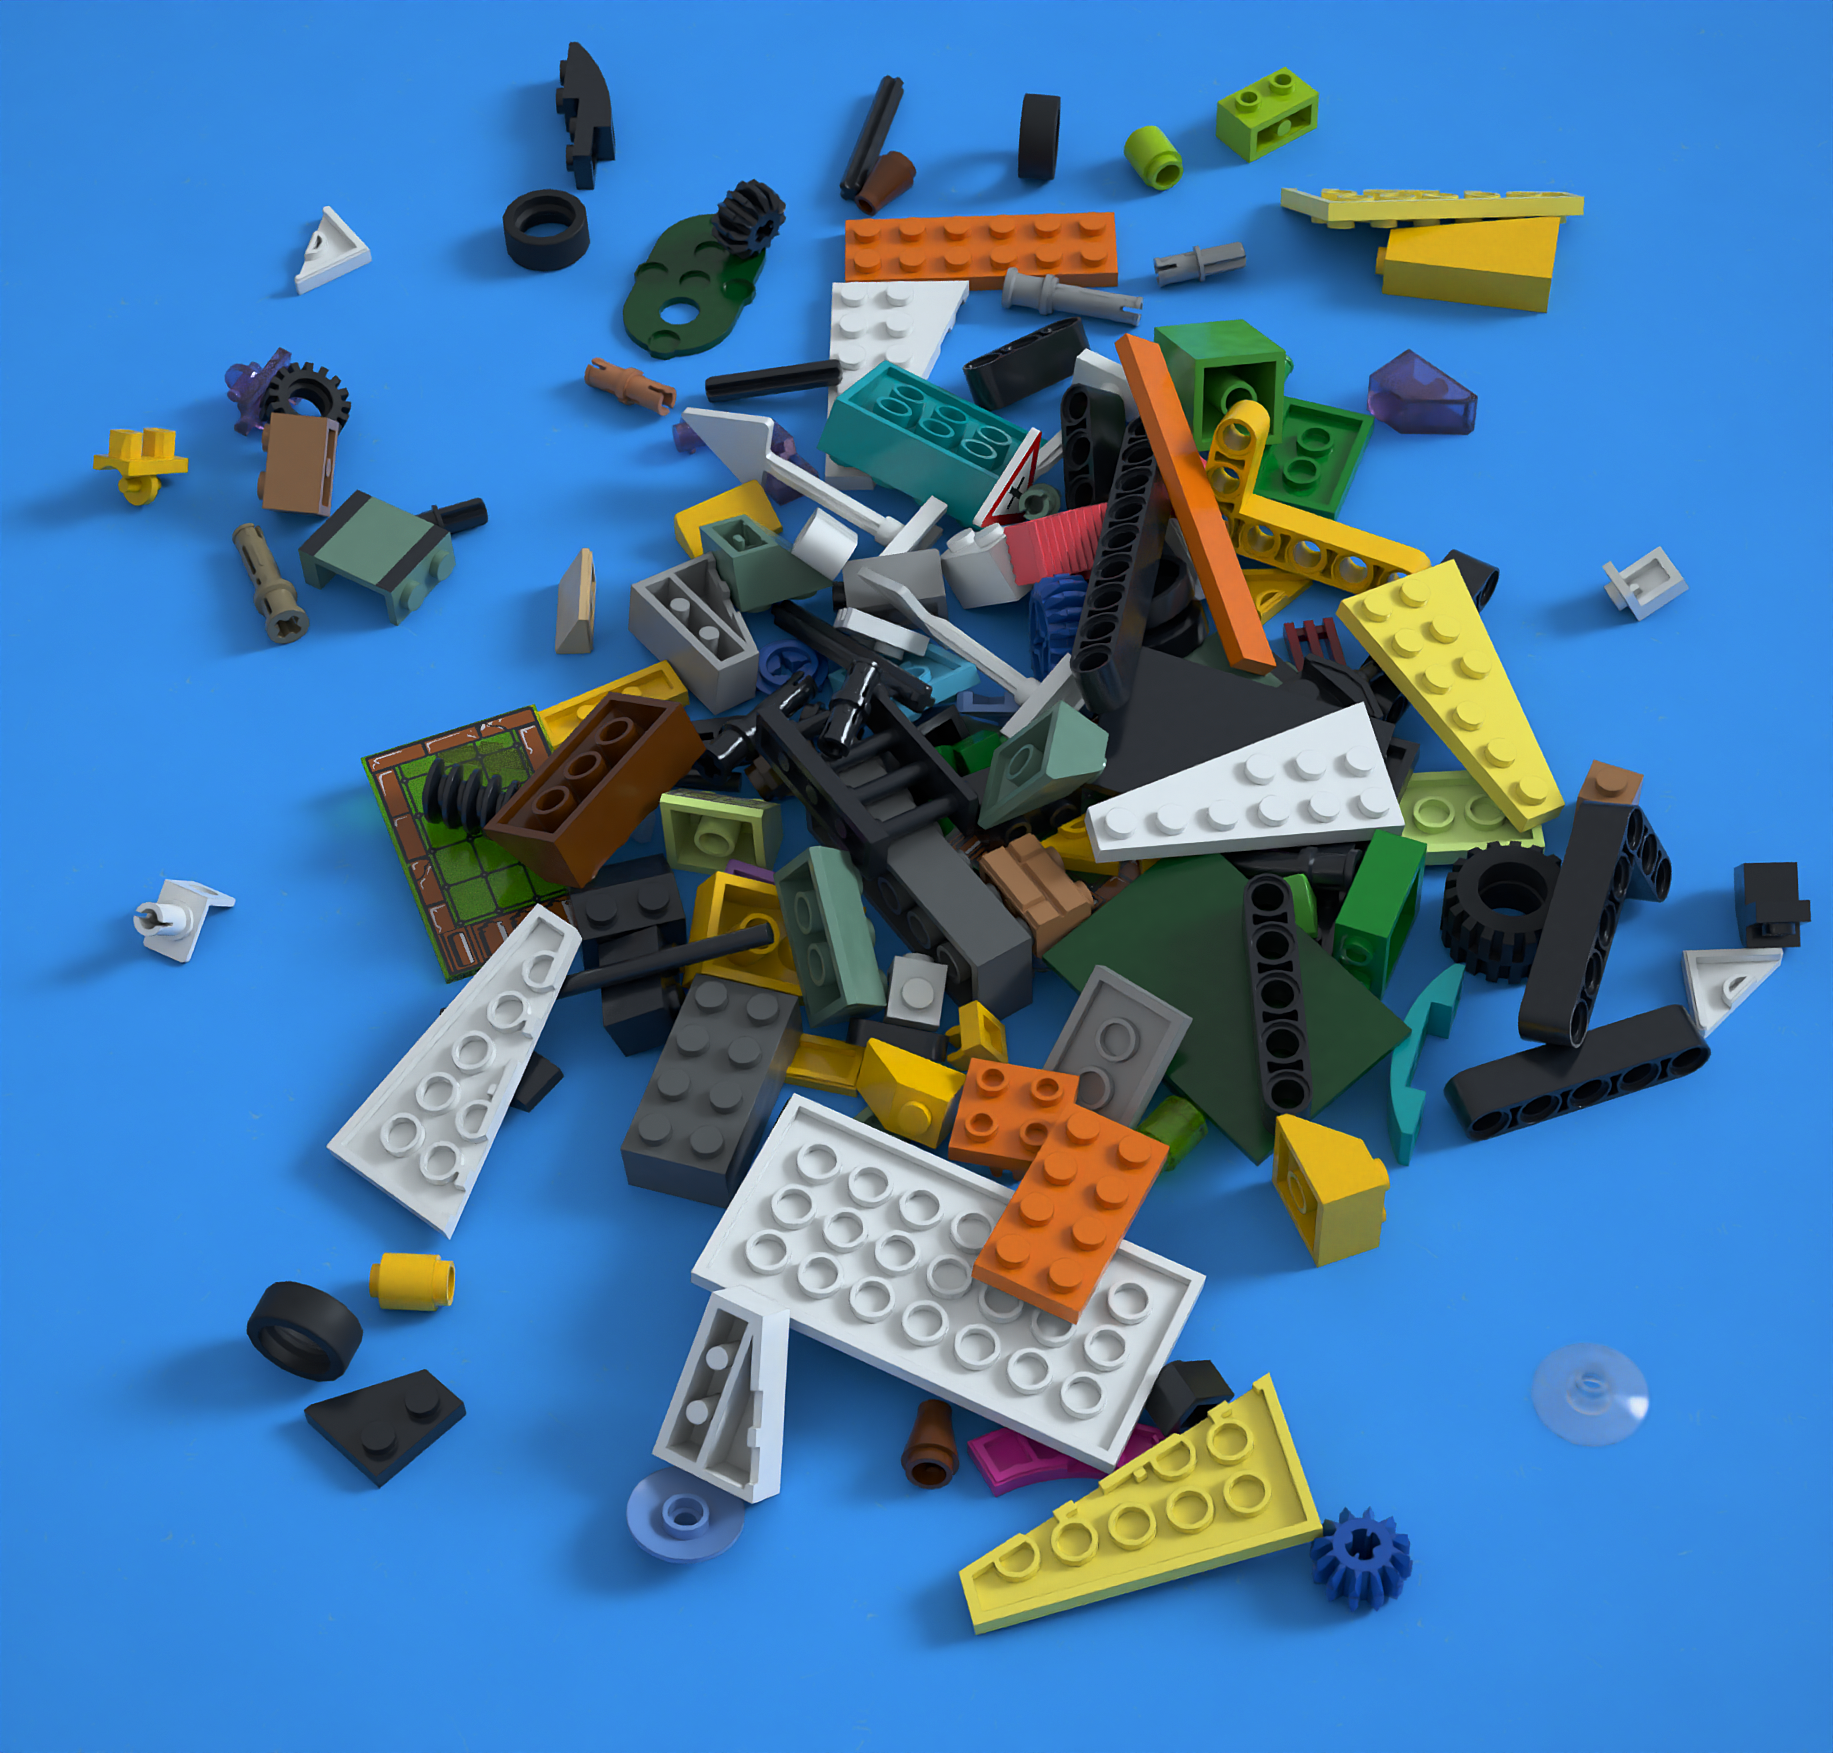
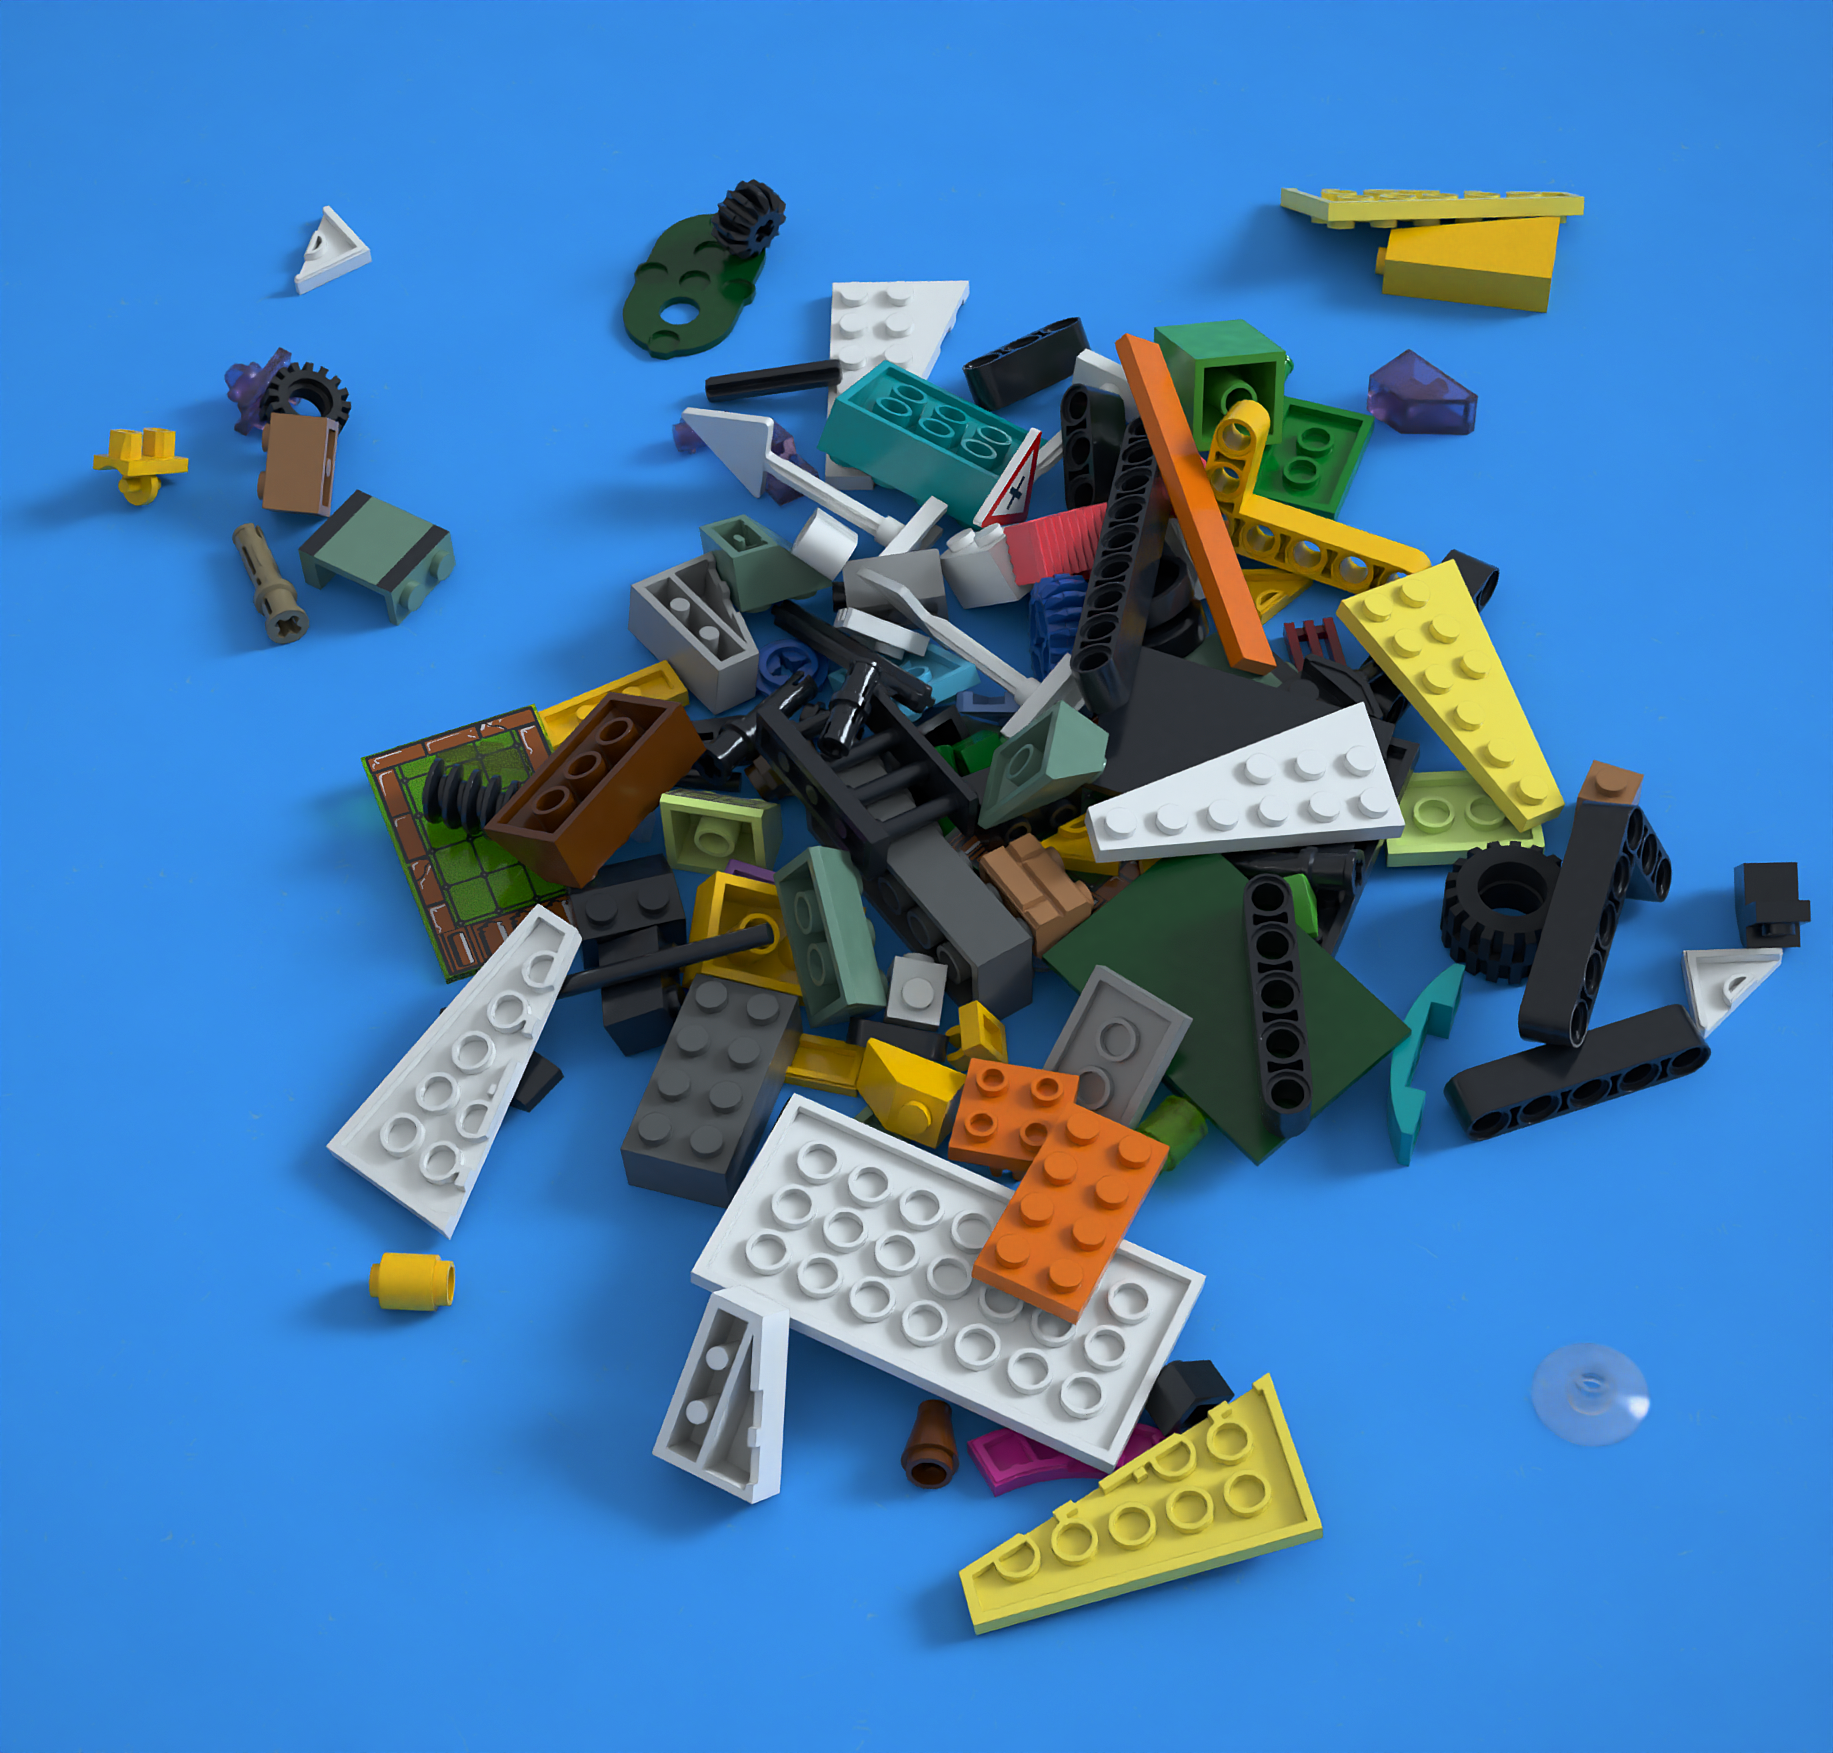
(177, 917): white bracket -> none
(304, 1331): black tyre -> none
(387, 1422): black wing -> none
(458, 516): black axle -> none
(541, 208): black tyre -> none
(576, 606): slope -> none
(587, 115): black slope -> none
(630, 386): nougat pin -> none
(676, 1499): medium blue dish -> none
(743, 499): yellow slope -> none
(872, 136): black axle -> none
(887, 181): reddish brown cone -> none
(982, 248): orange plate -> none
(1039, 136): black tyre -> none
(1040, 501): sand green axle -> none
(1050, 295): light grey pin -> none
(1154, 157): lime brick -> none
(1199, 263): light grey axle -> none
(1267, 114): lime brick -> none
(1329, 1188): yellow slope -> none
(1380, 910): green window -> none
(1383, 1555): blue gear -> none
(1645, 584): white bracket -> none

